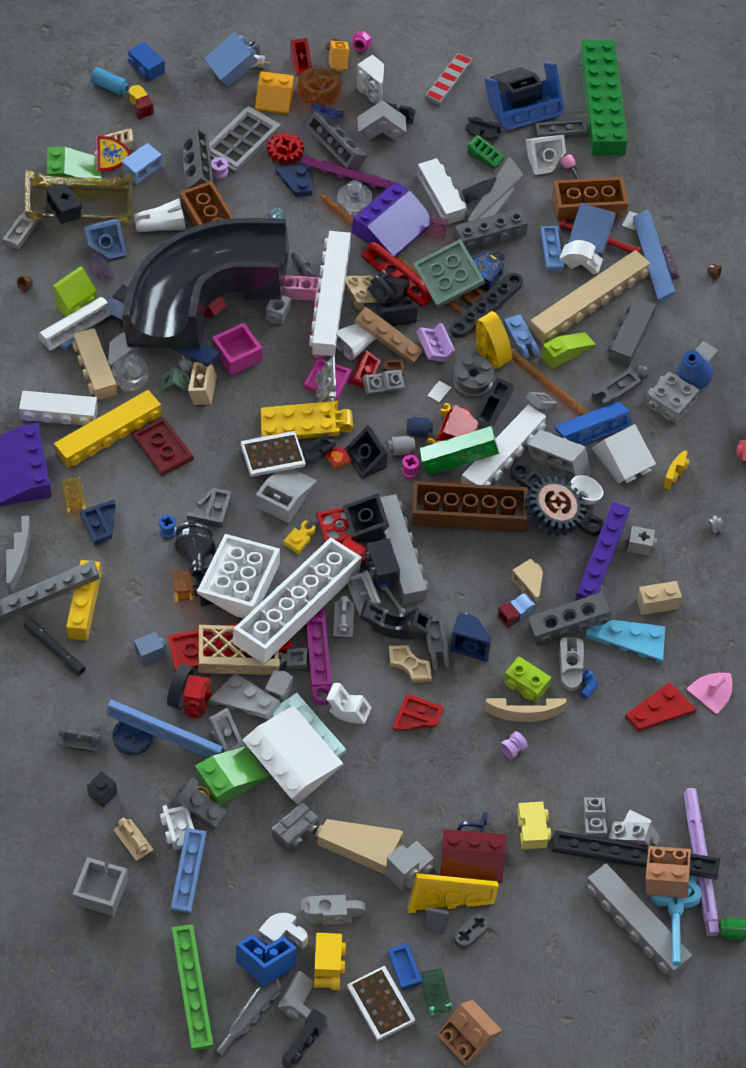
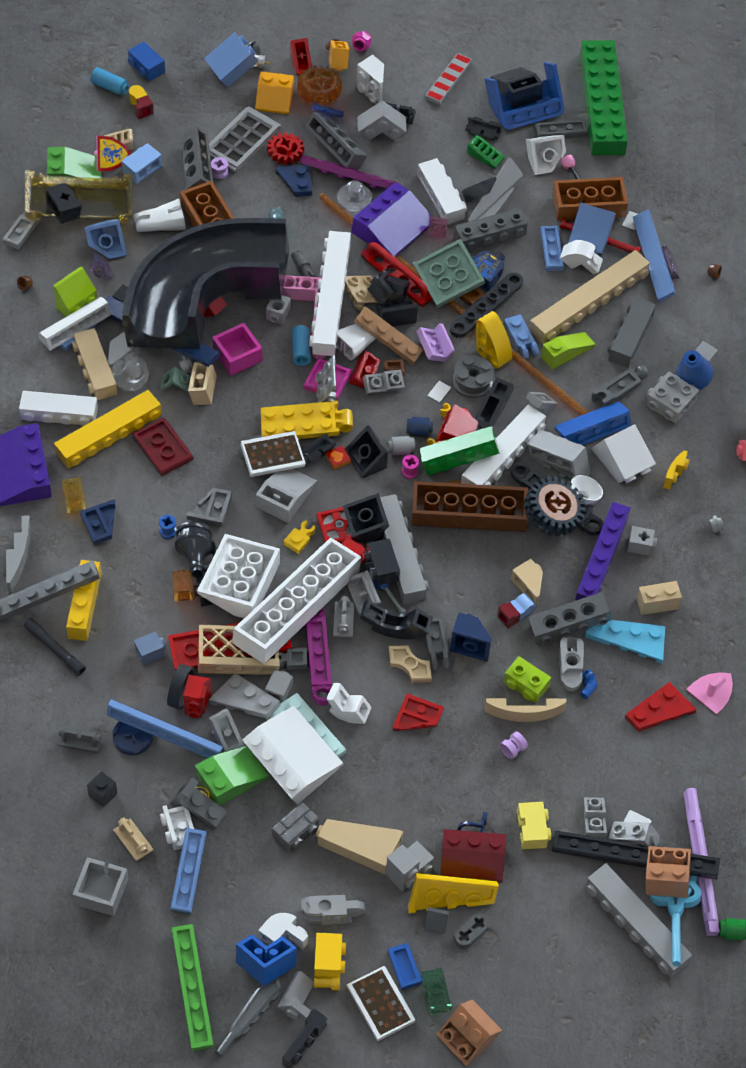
(301, 346): none -> dark azure brick

